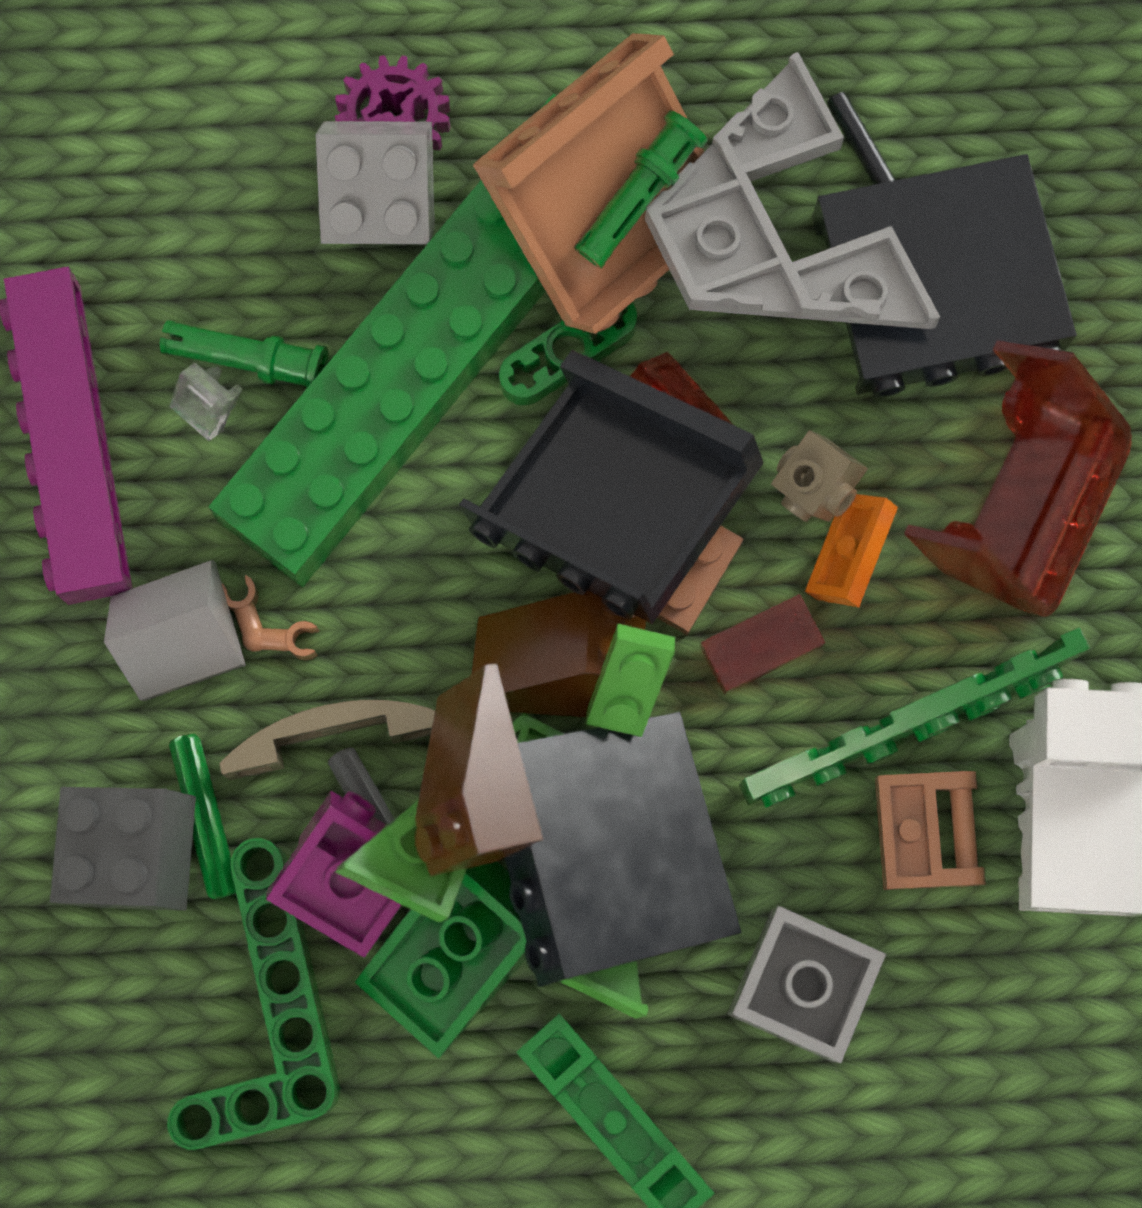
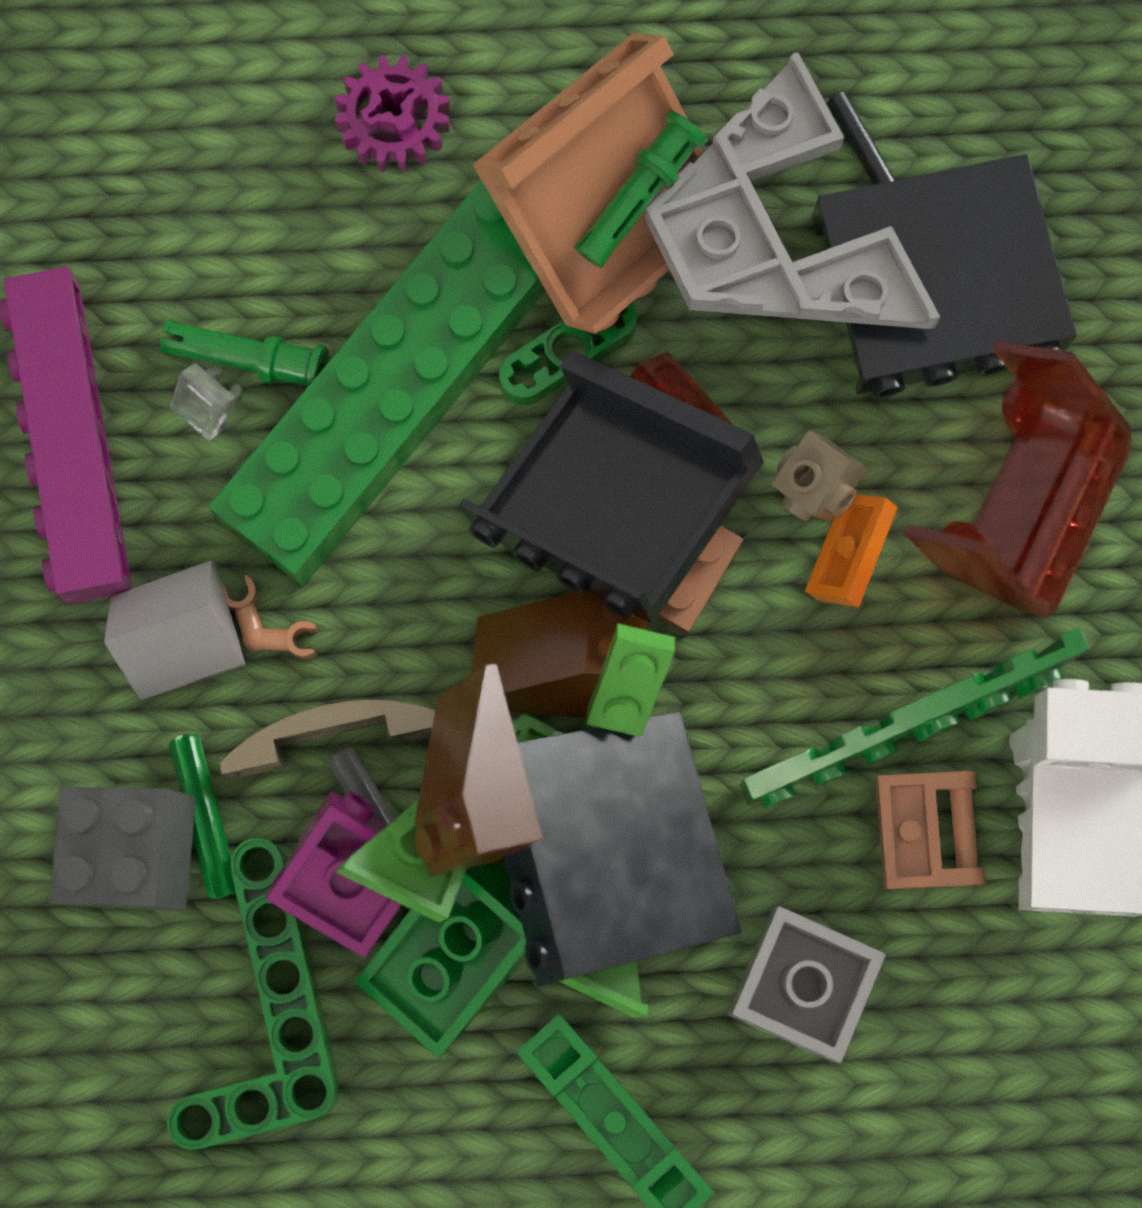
(375, 182): light grey brick -> none
(762, 644): clear red plate -> none

